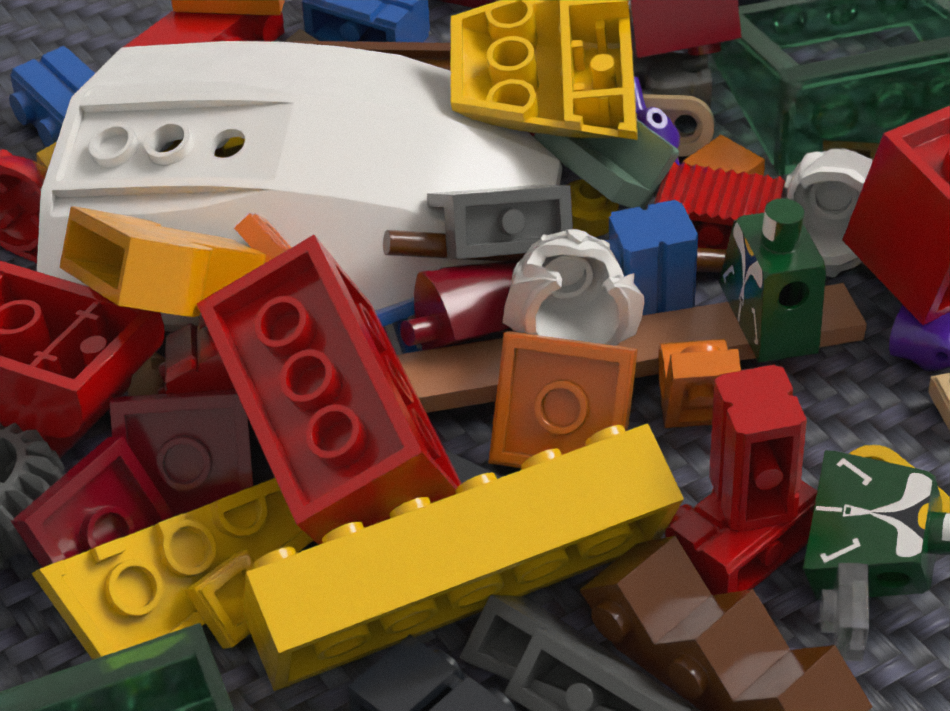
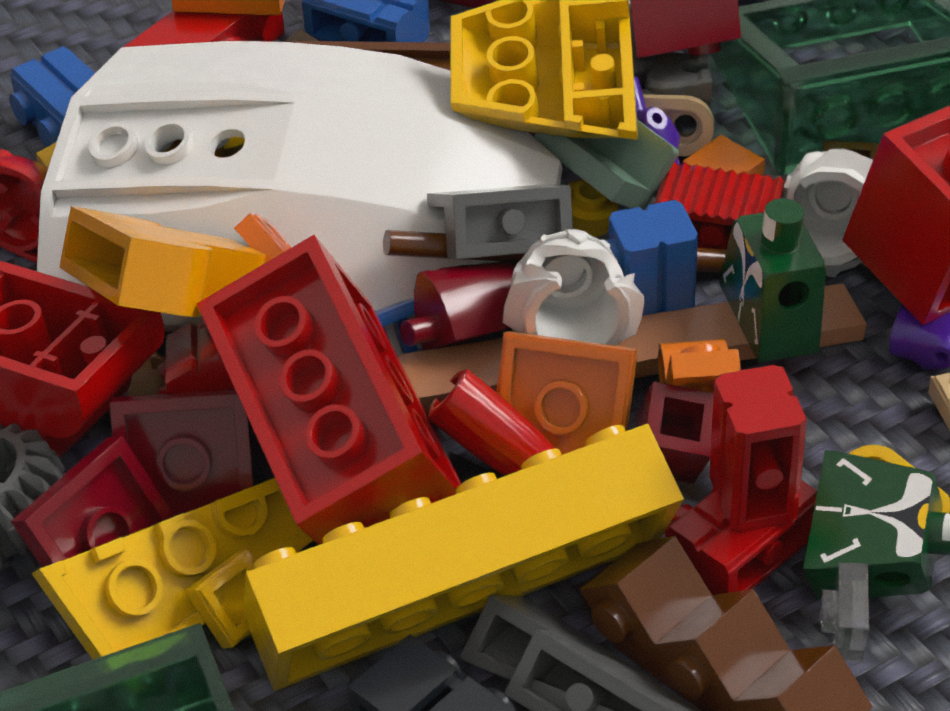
(487, 424): none -> red piece
(681, 427): none -> dark red brick

